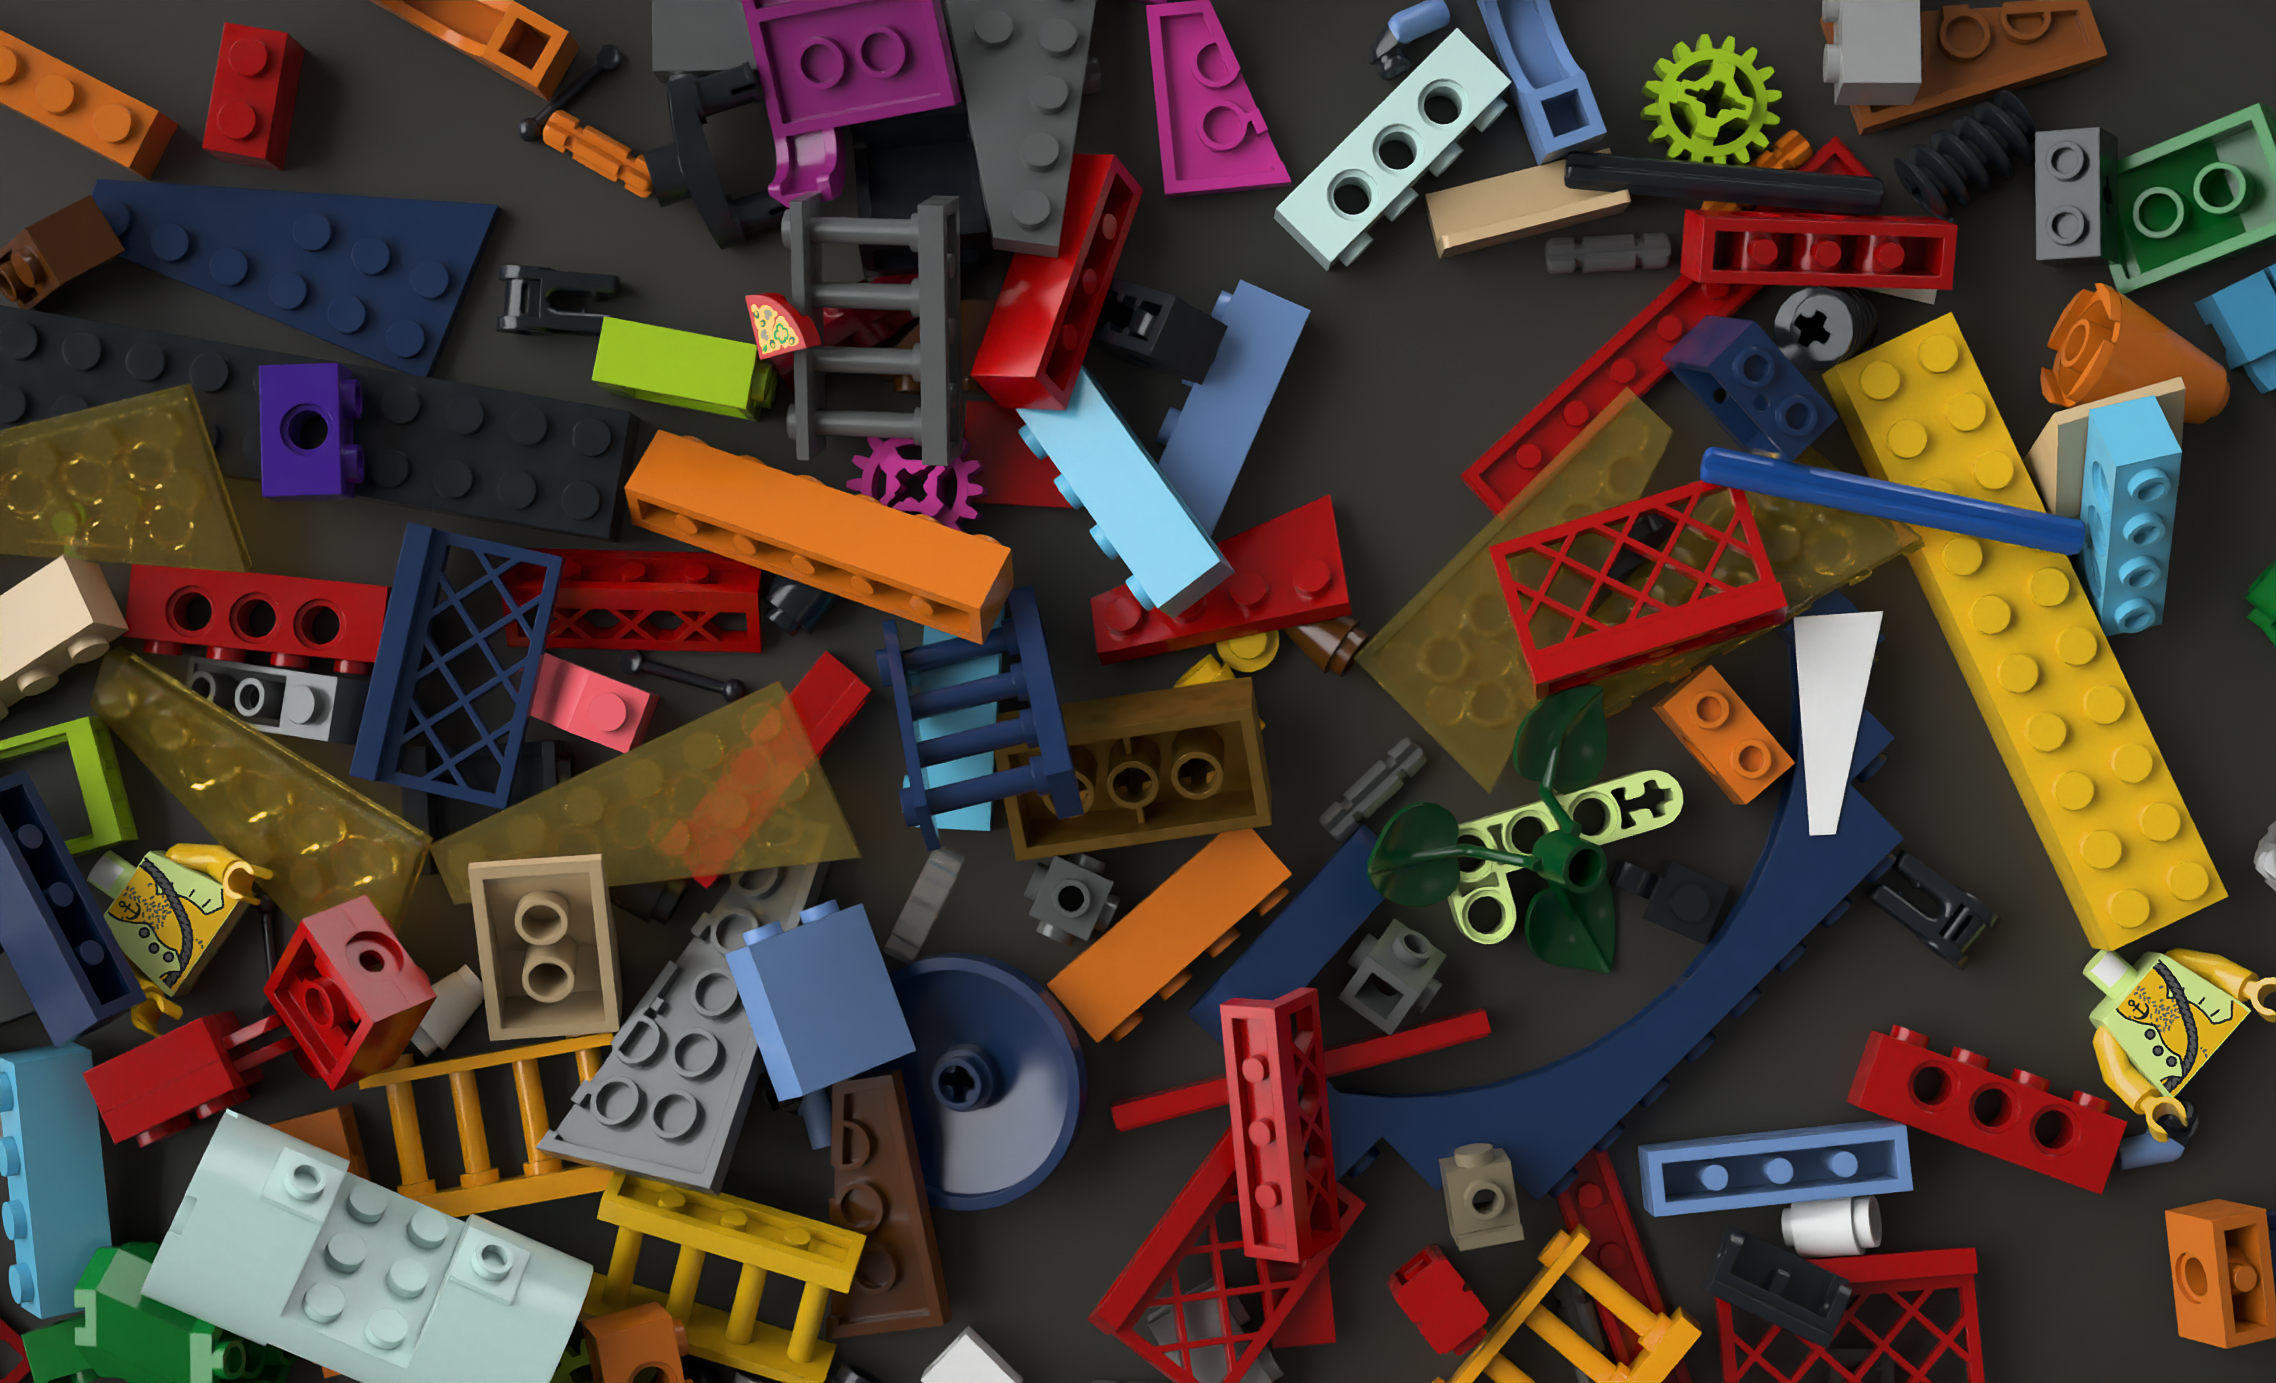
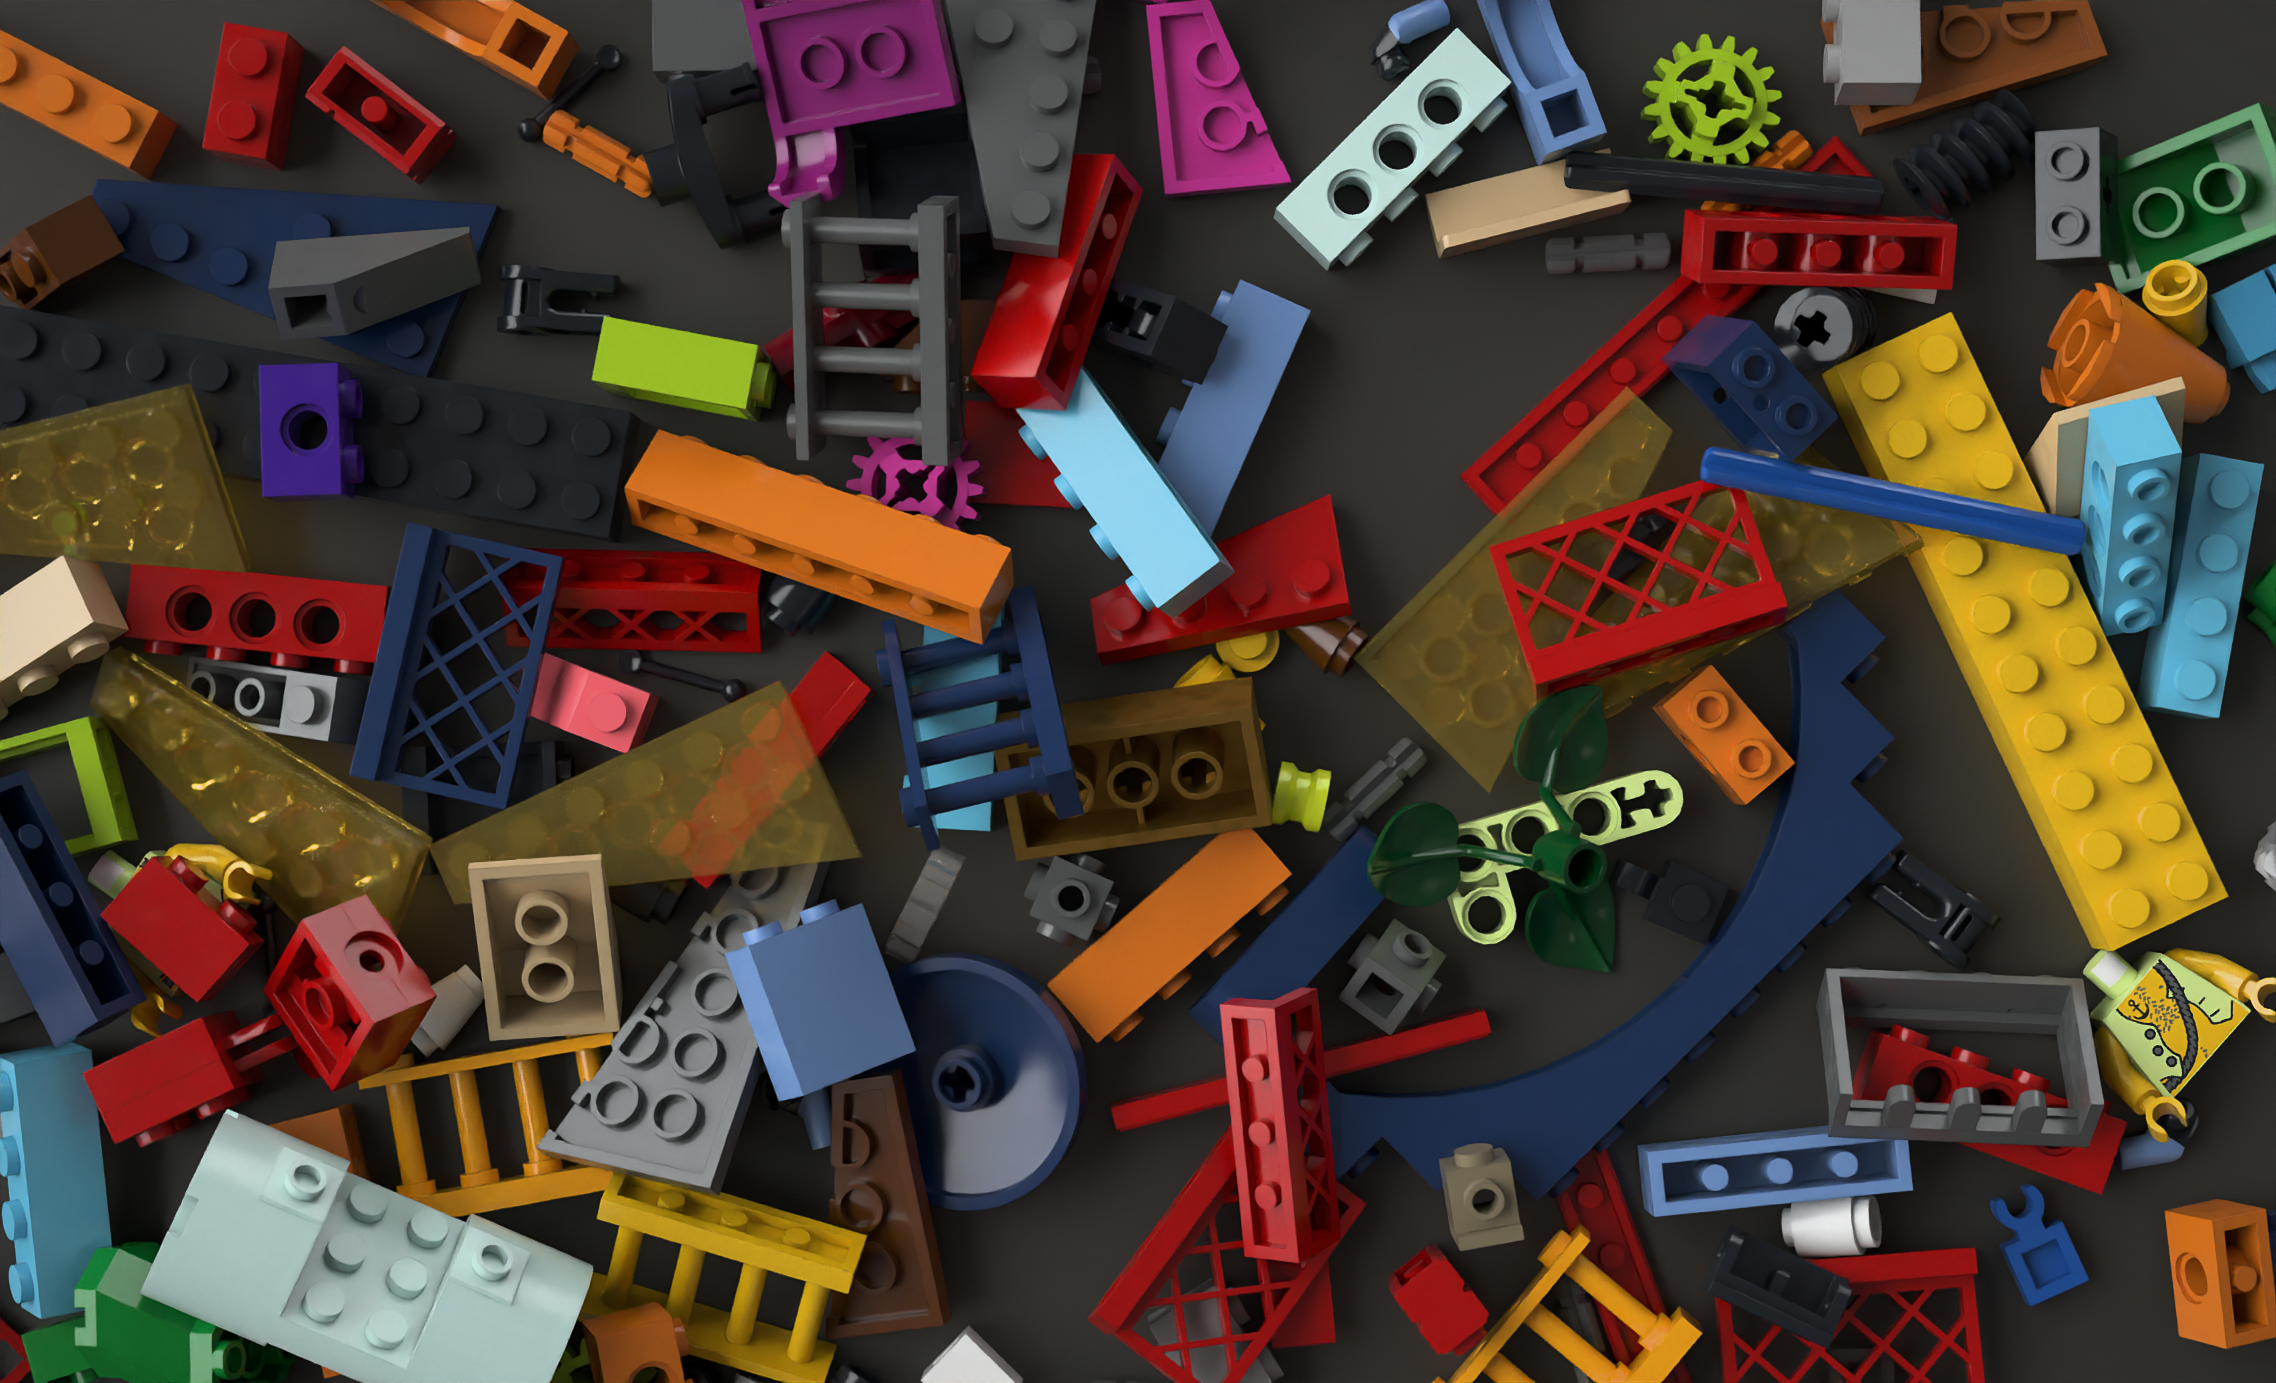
(184, 926): none -> red brick
(364, 279): none -> dark grey slope
(381, 115): none -> red brick
(779, 326): tile -> none
(1300, 796): none -> neon yellow wheel
(1833, 679): white sticker -> none
(1963, 1004): none -> dark grey window
(2040, 1254): none -> blue plate
(2178, 298): none -> yellow cone
(2207, 565): none -> medium azure brick

